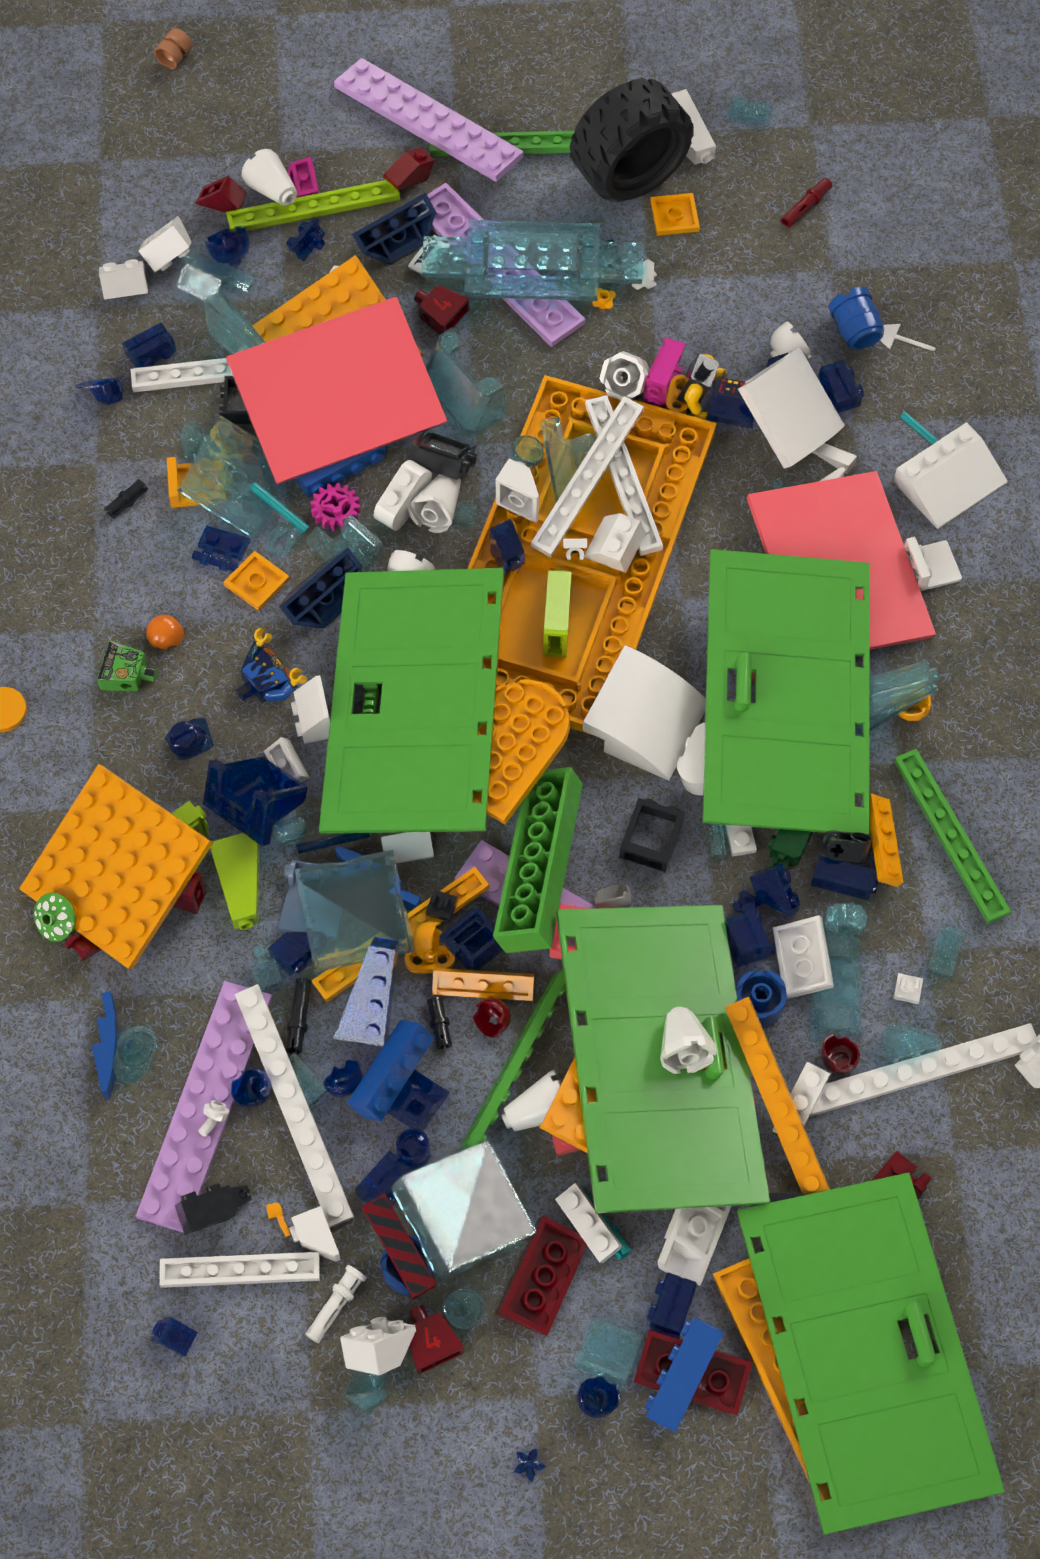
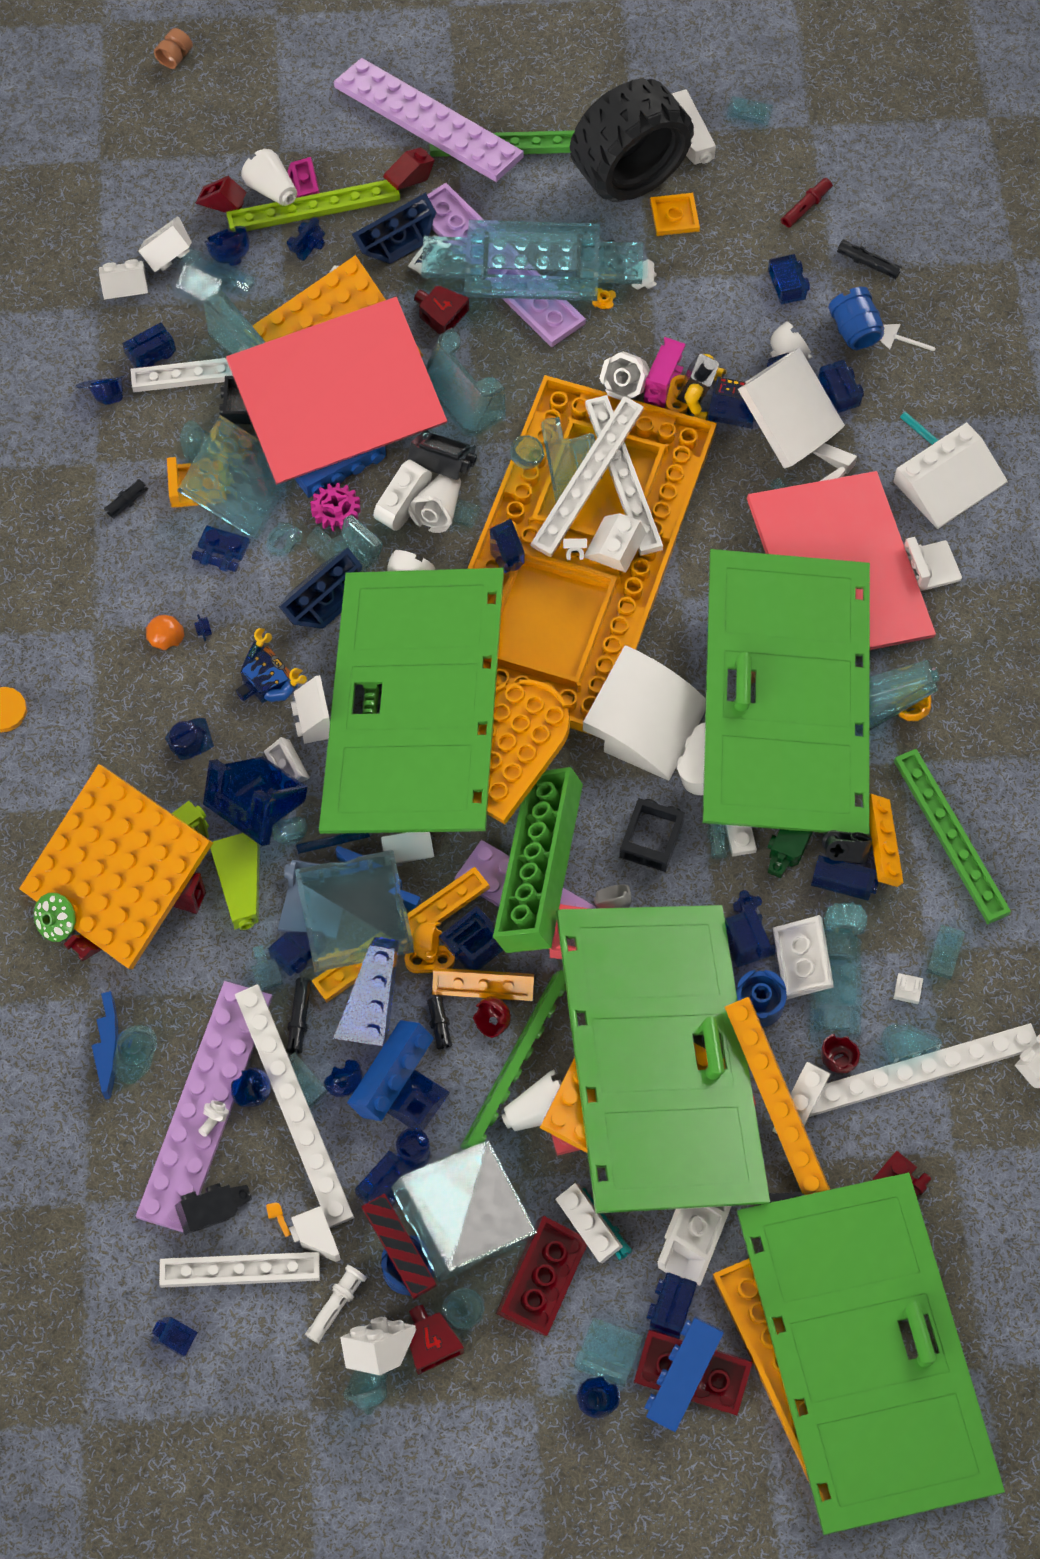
(124, 668): torso -> none
(203, 627): none -> clear blue plate
(256, 580): light orange tile -> none
(279, 507): teal bar -> none
(442, 906): black tile -> none
(517, 490): white slope -> none
(529, 1464): clear blue plant -> none
(557, 613): lime slope -> none
(685, 1042): white cone -> none
(774, 889): clear blue slope -> none
(788, 279): none -> clear blue brick
(867, 258): none -> black pin

